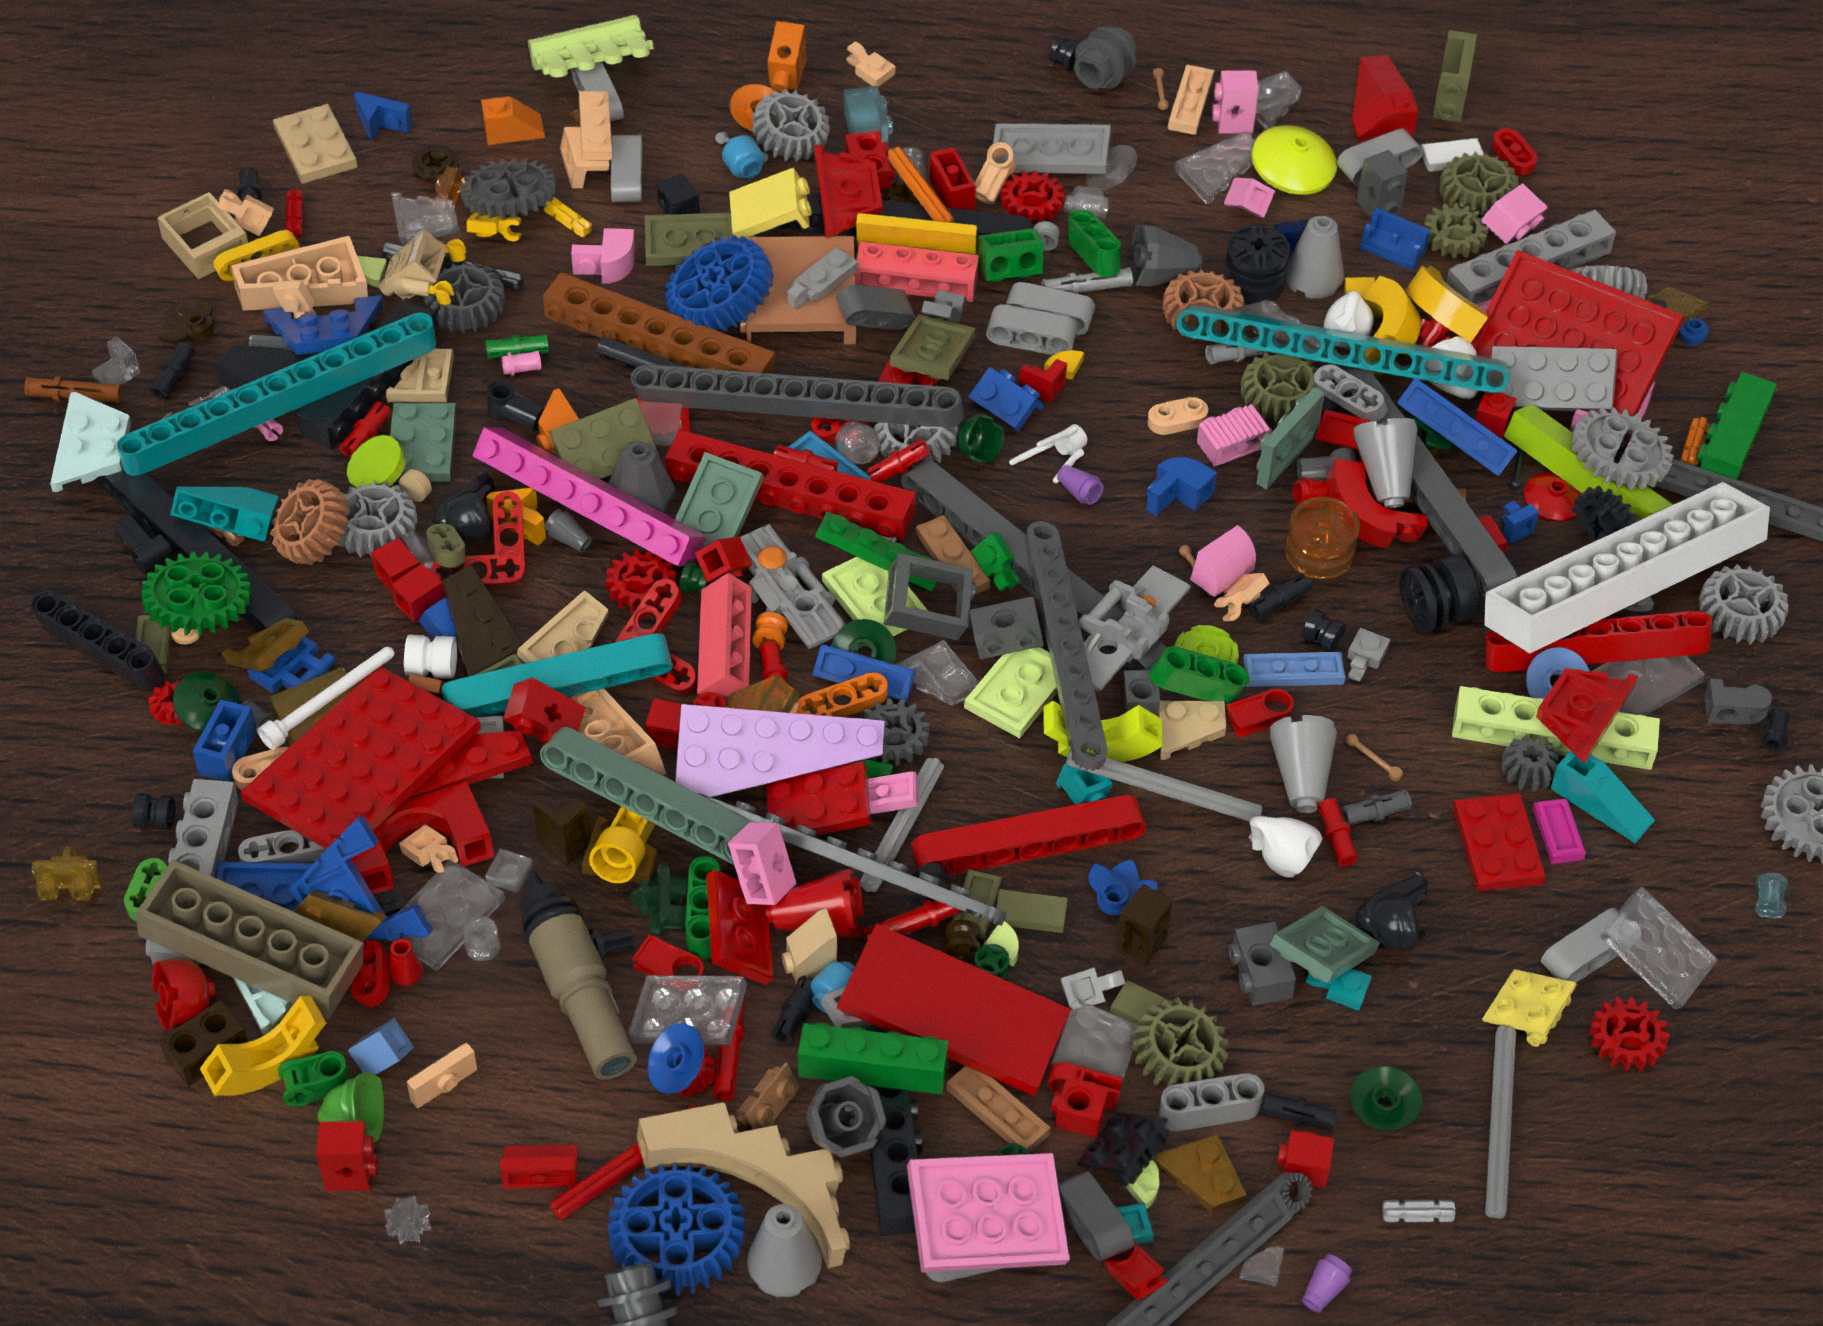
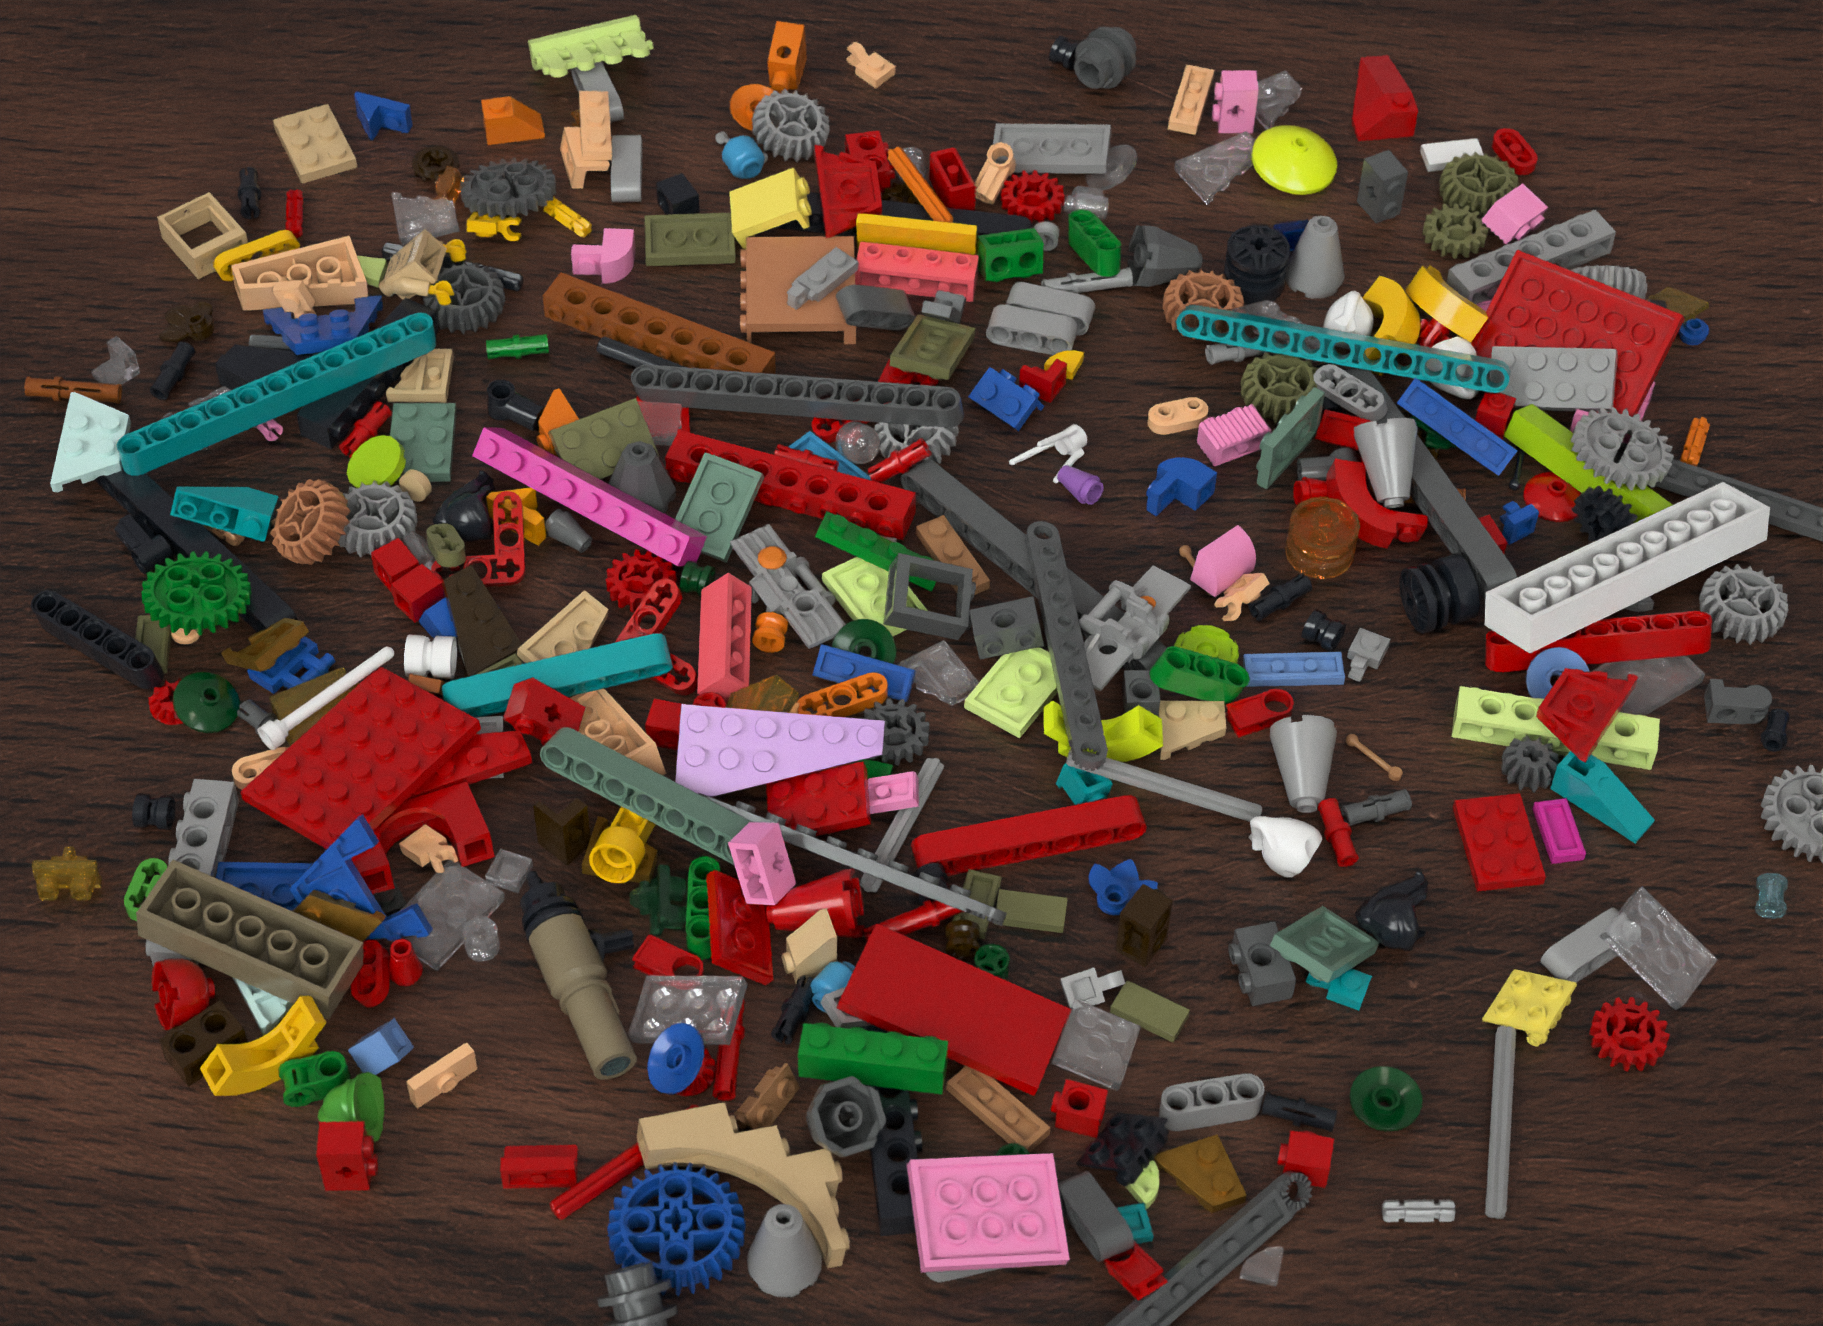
(224, 740): blue brick -> none
(249, 213): light nougat plate -> none
(277, 840): light grey beam -> none
(398, 1216): clear gear -> none
(520, 363): bright pink pin -> none
(720, 283): blue gear -> none
(723, 557): red brick -> none
(772, 661): red pin -> none
(866, 111): clear light blue brick -> none
(980, 438): dark green hair -> none
(994, 559): green plate -> none
(1006, 938): yellowish green tile -> none
(1064, 1071): red piece -> none
(1158, 75): medium nougat hinge -> none
(1203, 1058): olive gear -> none
(1250, 196): bright pink panel -> none
(1326, 1282): medium lavender cone -> none
(1359, 285): yellow tile -> none
(1395, 239): blue hinge -> none
(1398, 142): light grey beam -> none
(1454, 76): olive panel -> none
(1737, 426): green brick -> none

